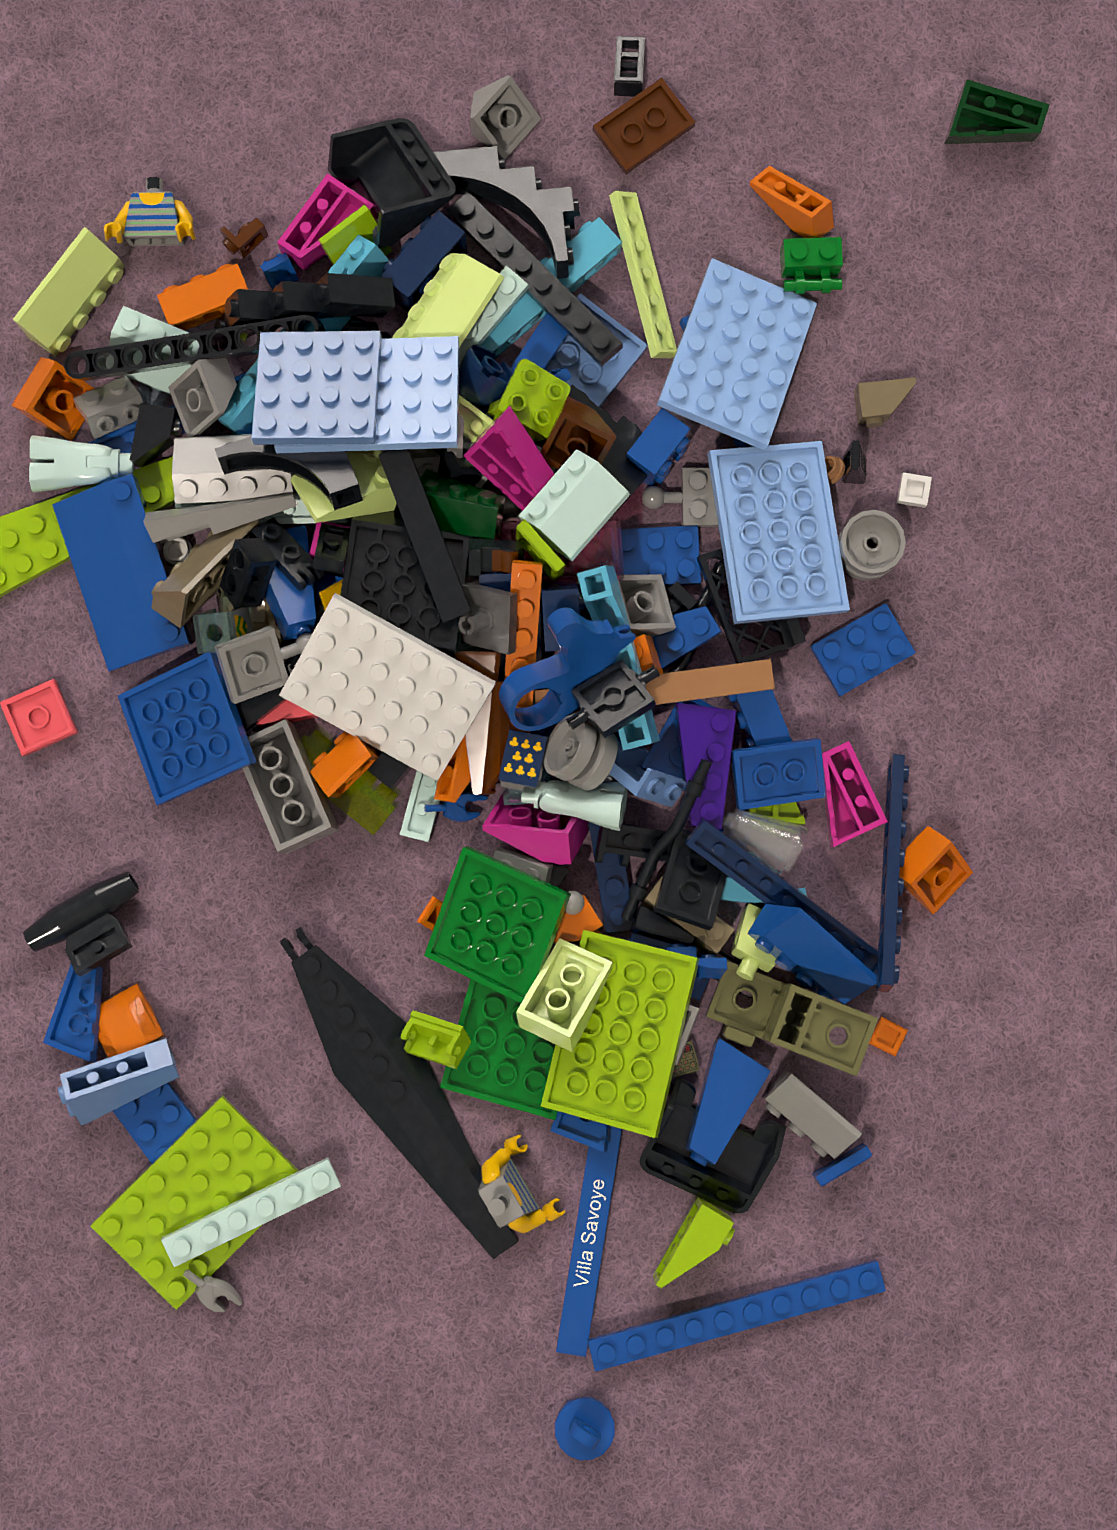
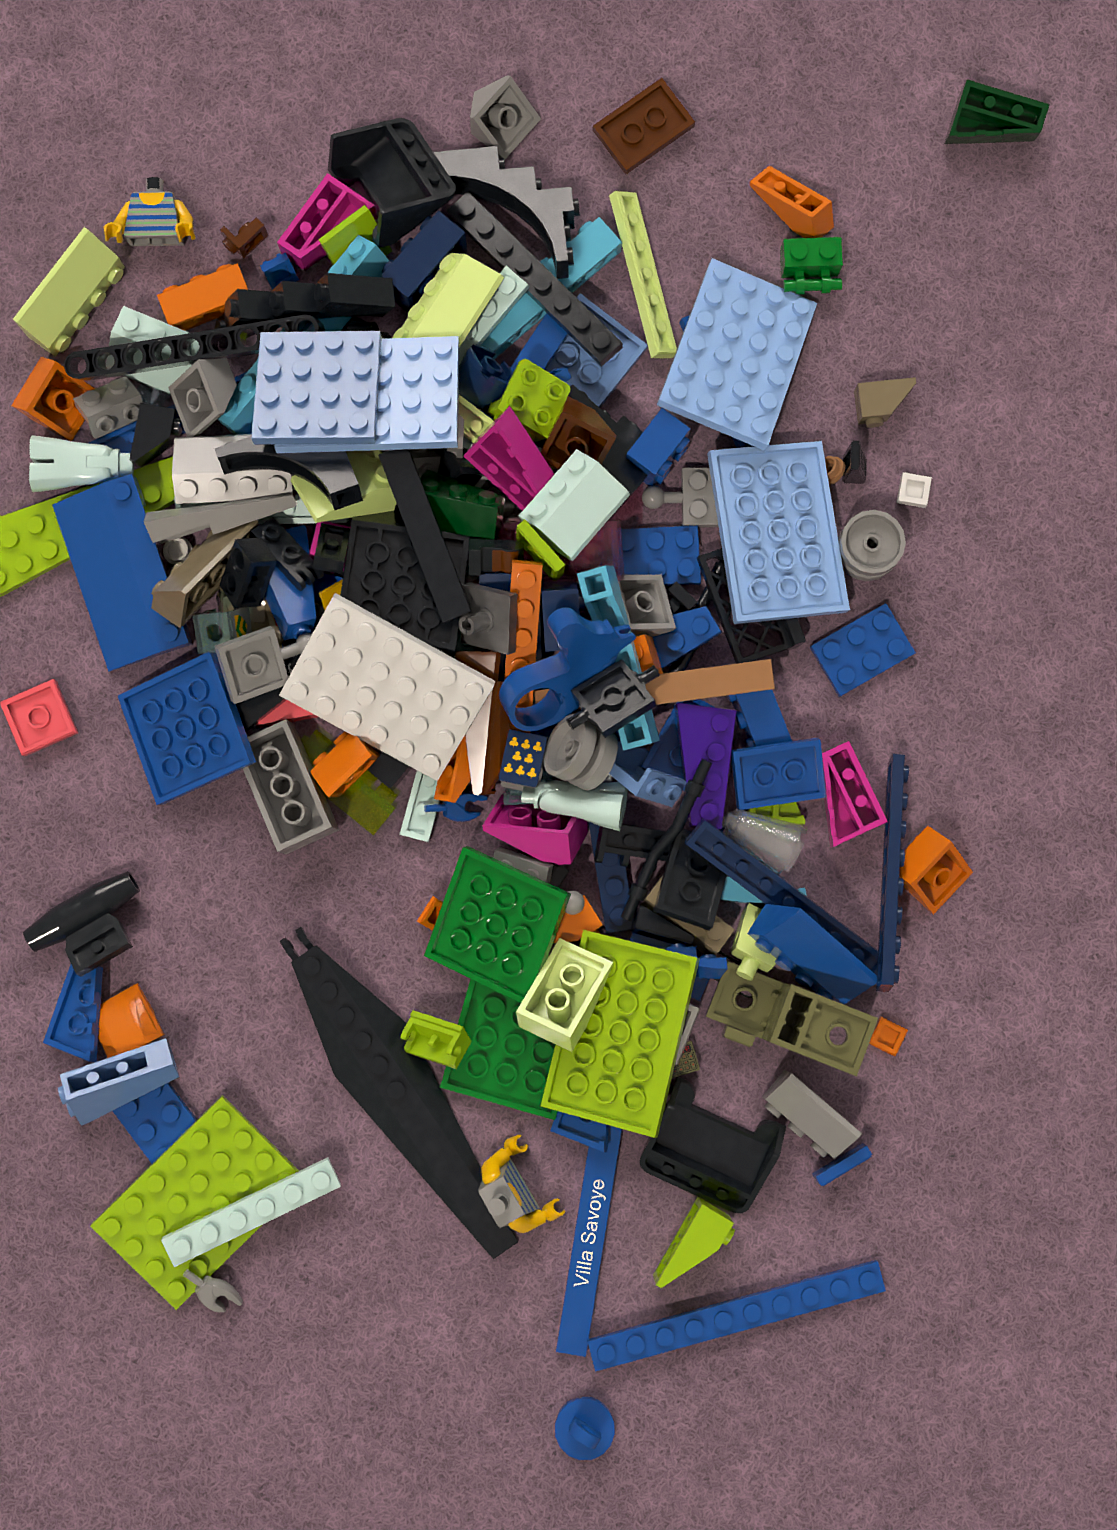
(629, 83): black slope -> none
(725, 1097): blue slope -> none

